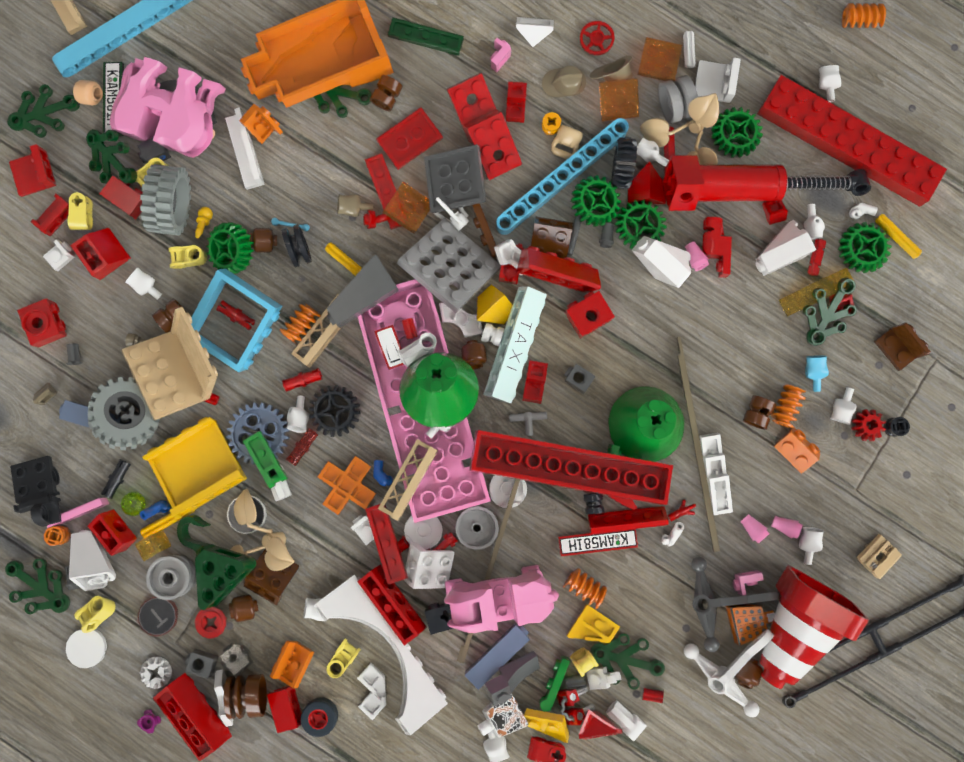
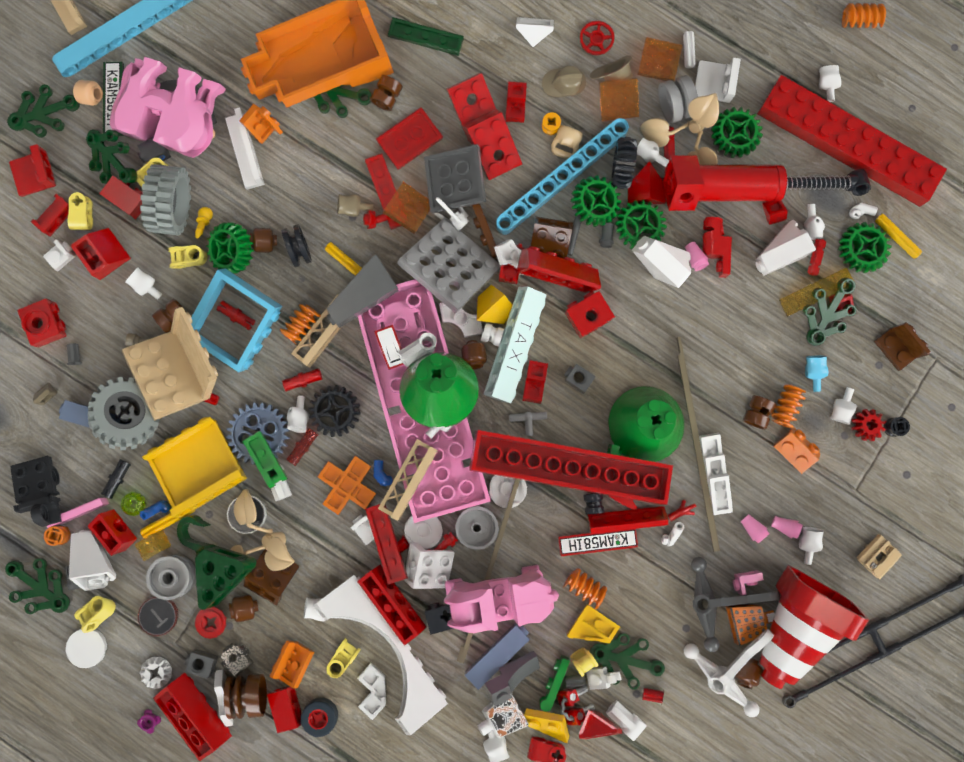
(275, 222): medium azure hinge -> none
(409, 328): red piece -> none
(501, 56): bright pink bracket -> none

